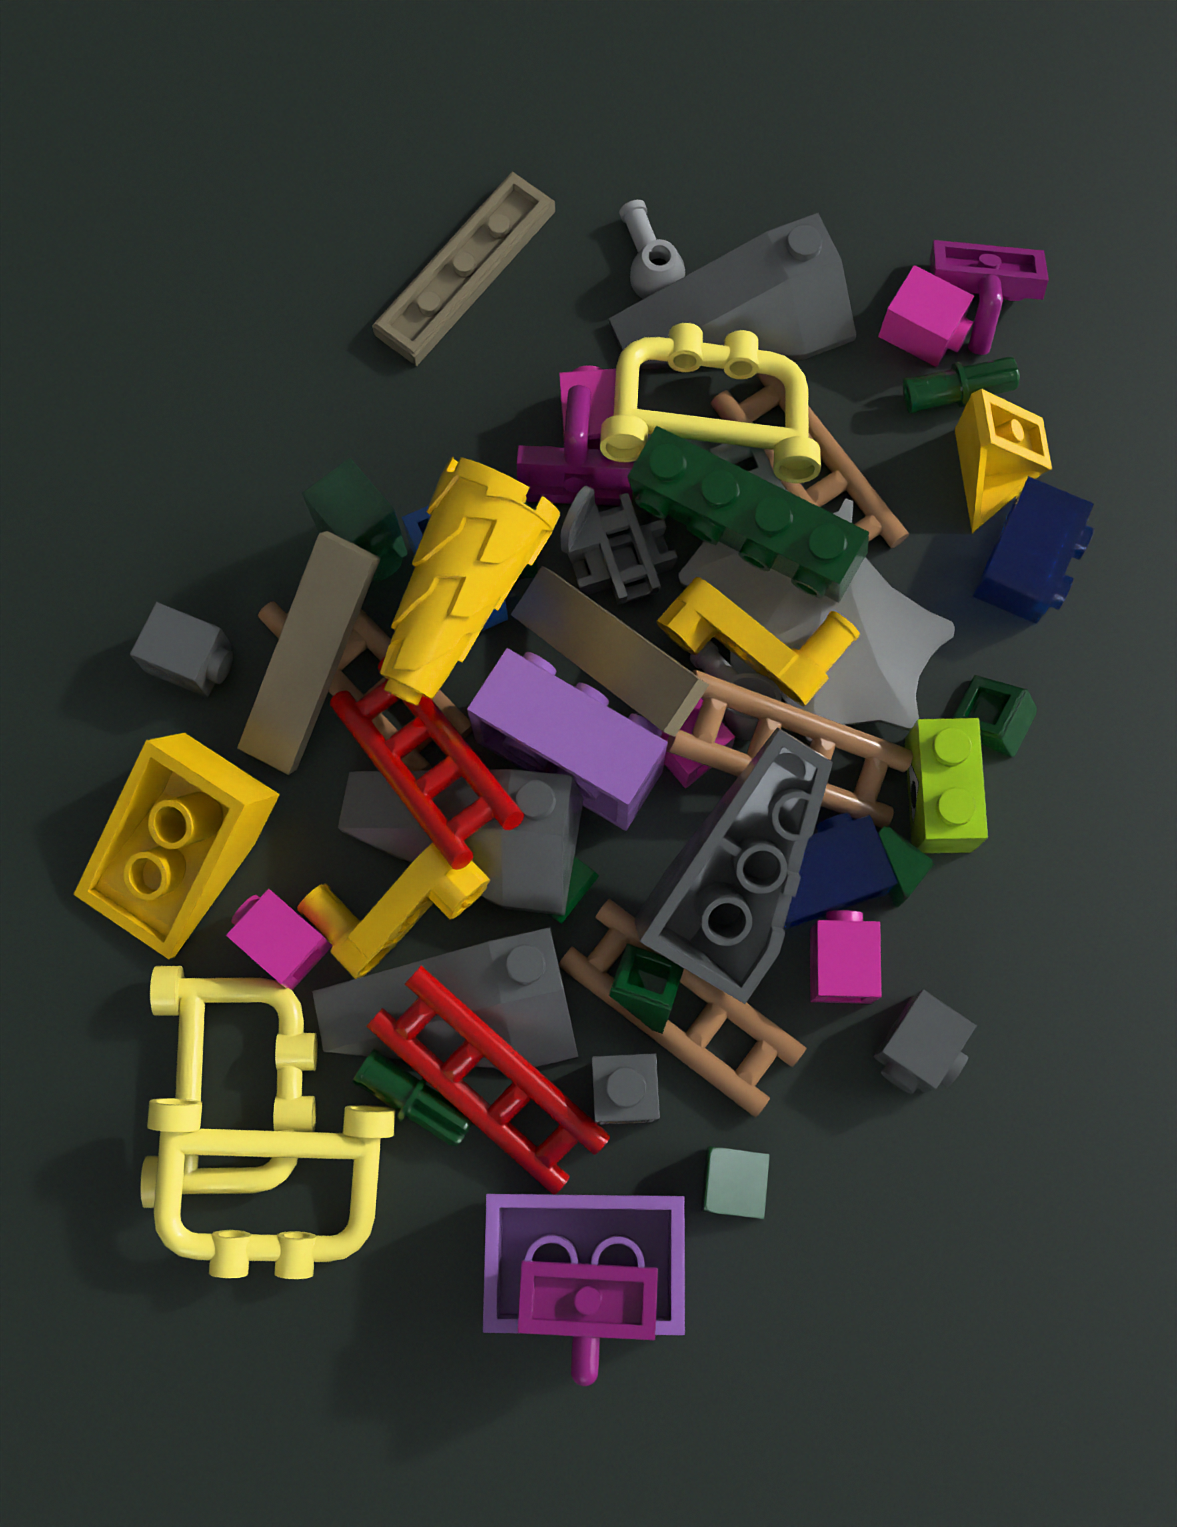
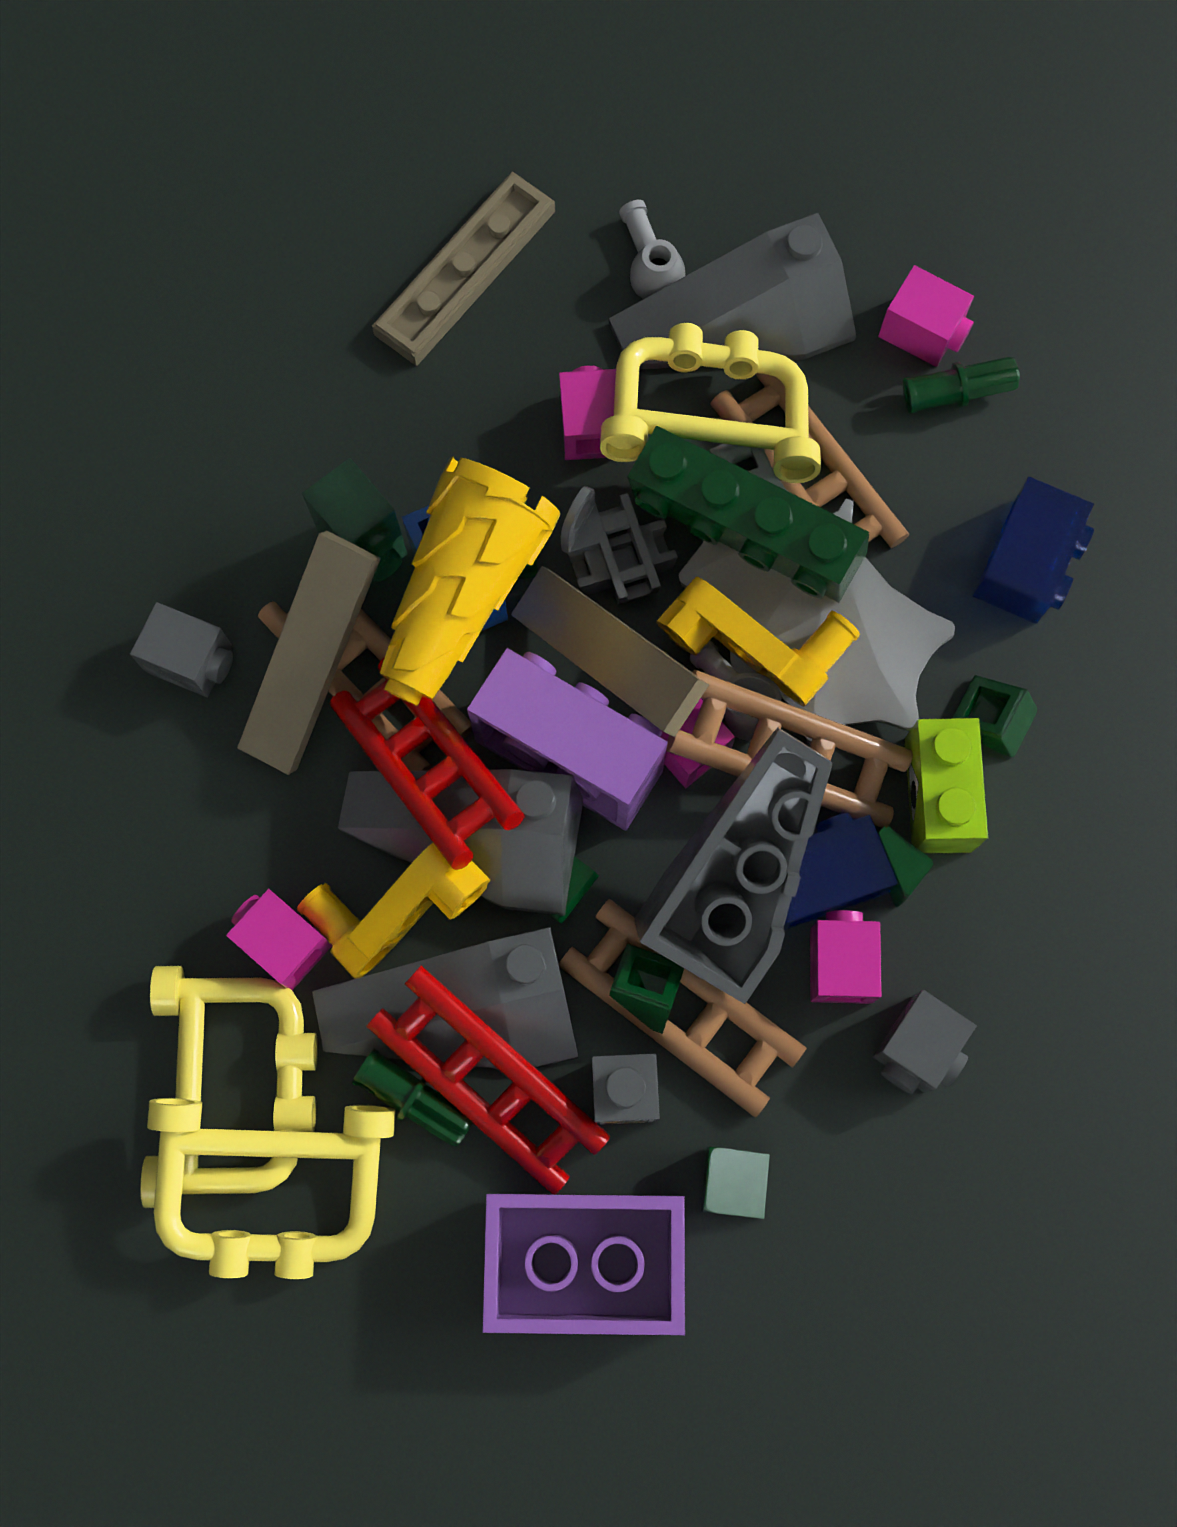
(174, 841): yellow slope -> none
(564, 471): magenta plate -> none
(588, 1305): magenta plate -> none
(993, 274): magenta plate -> none
(997, 453): yellow slope -> none

